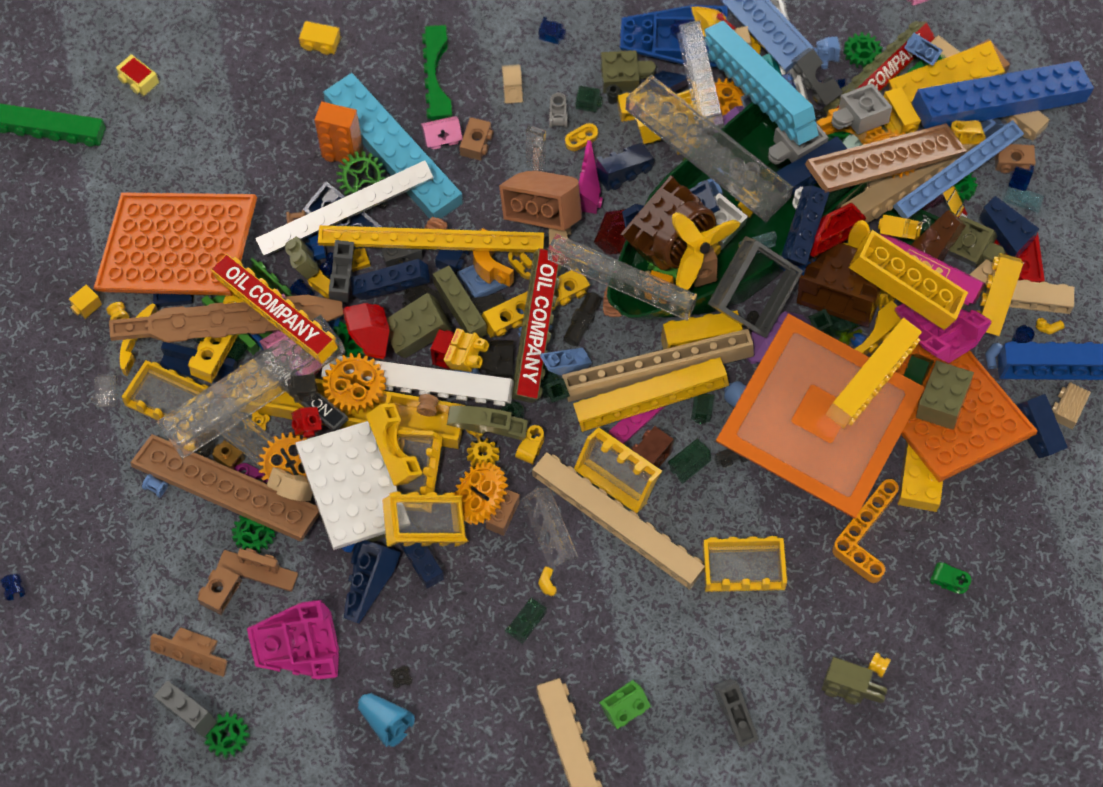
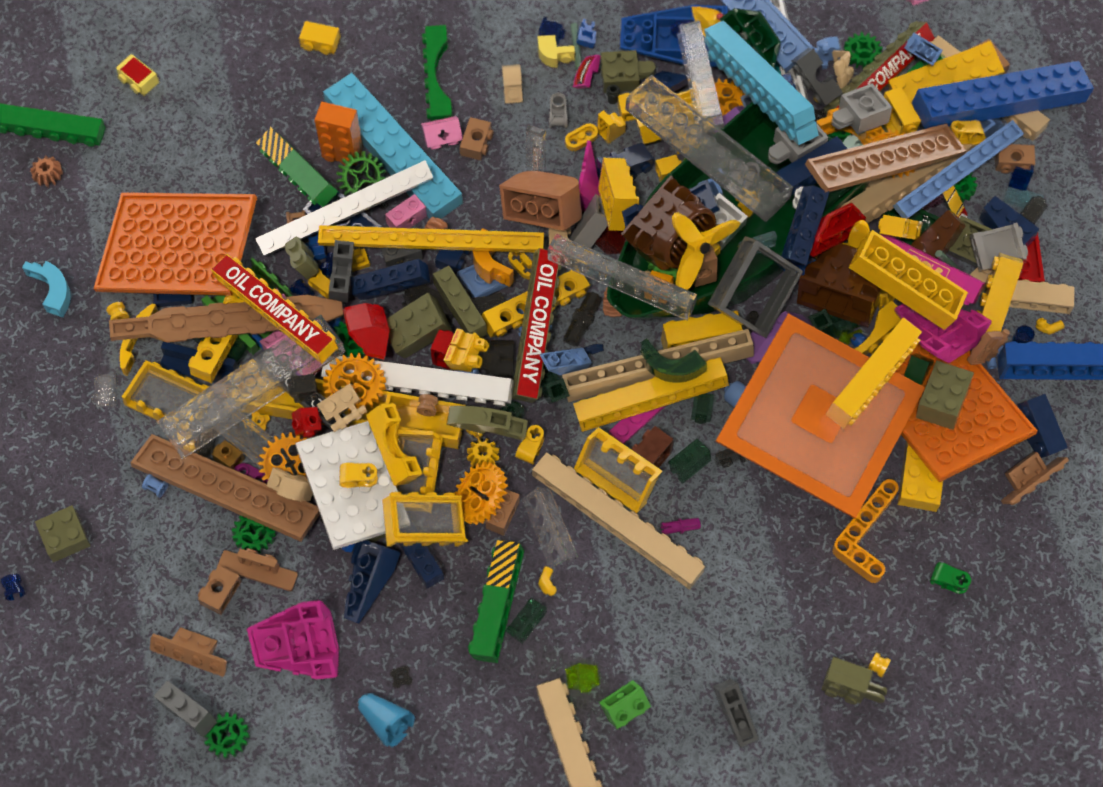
(46, 171): none -> nougat gear
(59, 292): none -> medium azure arch
(62, 533): none -> olive brick
(84, 302): yellow brick -> none
(297, 167): none -> green brick
(339, 403): none -> tan plate
(355, 475): none -> yellow piece
(406, 213): none -> bright pink brick
(496, 601): none -> green brick
(551, 55): none -> light yellow brick
(574, 29): none -> sand green bar
(582, 677): none -> clear neon green brick
(586, 35): none -> blue plate
(586, 69): none -> slope
(588, 99): clear green brick -> none
(591, 224): none -> light grey slope
(594, 348): none -> dark blue piece
(610, 126): none -> yellow arch
(616, 191): none -> yellow brick
(666, 165): none -> yellow brick
(672, 370): none -> clear green arch
(680, 526): none -> magenta axle
(744, 564): window -> none
(755, 31): none -> dark green wedge
(842, 69): none -> tan piece
(941, 256): none -> sand green bar
(988, 347): none -> medium nougat plate
(995, 241): none -> light grey panel
(1029, 474): none -> medium nougat bracket
(1034, 209): none -> clear smoke brick
(1070, 405): tan brick -> none

